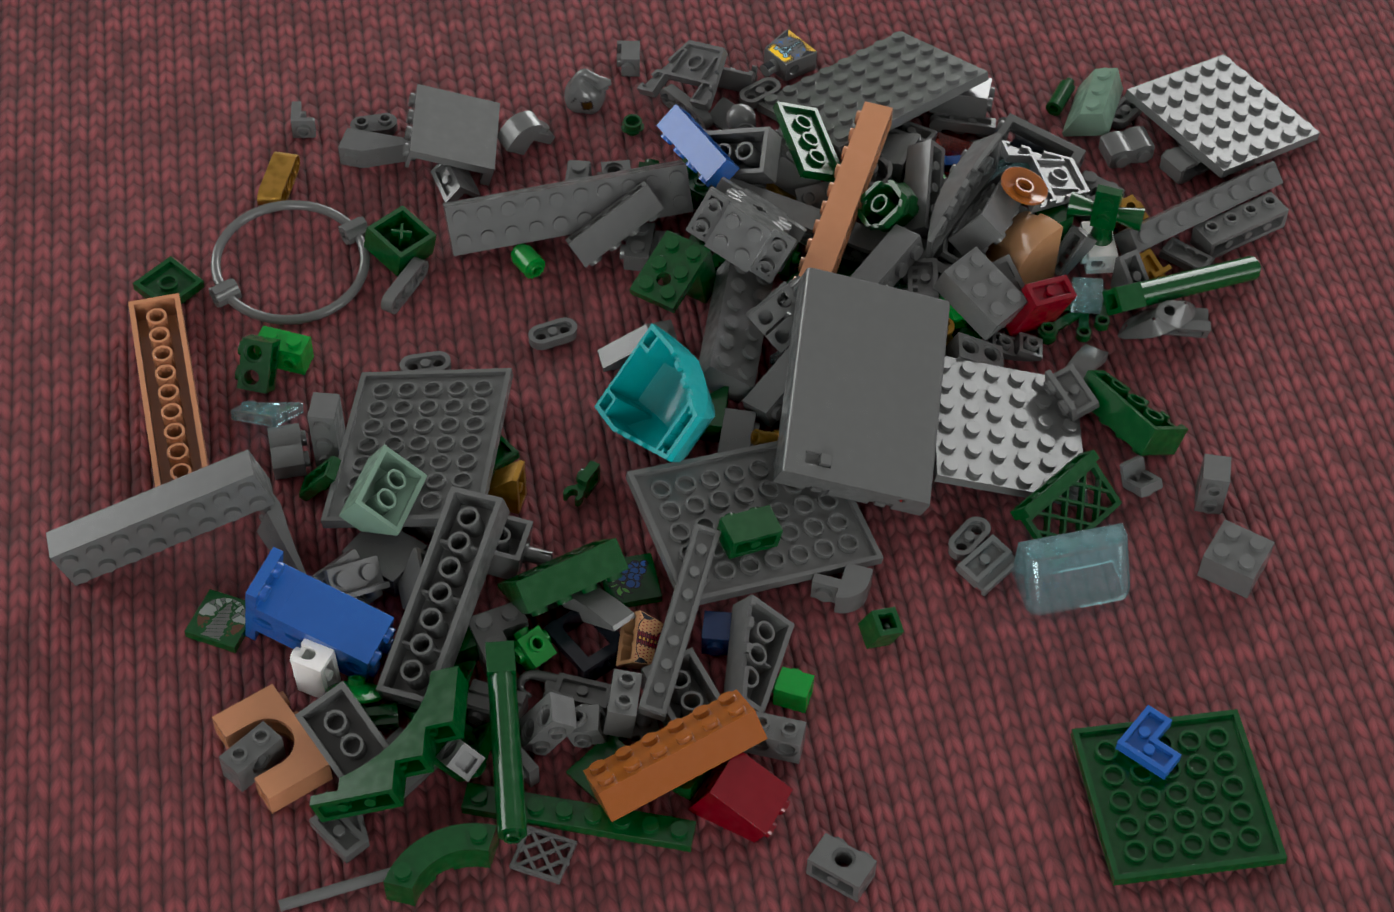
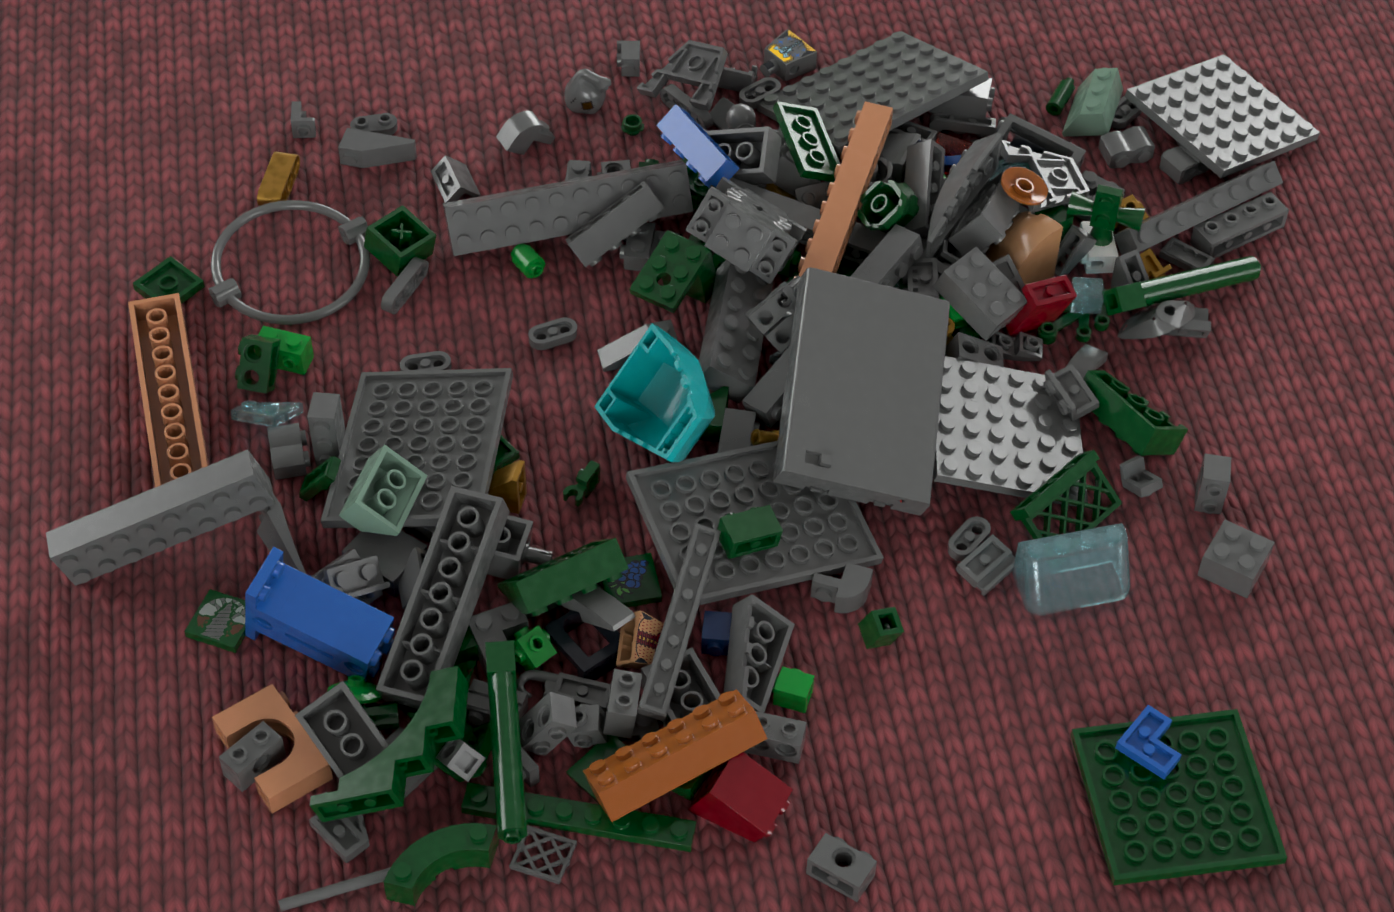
(314, 668): white brick -> none
(452, 130): dark grey panel -> none

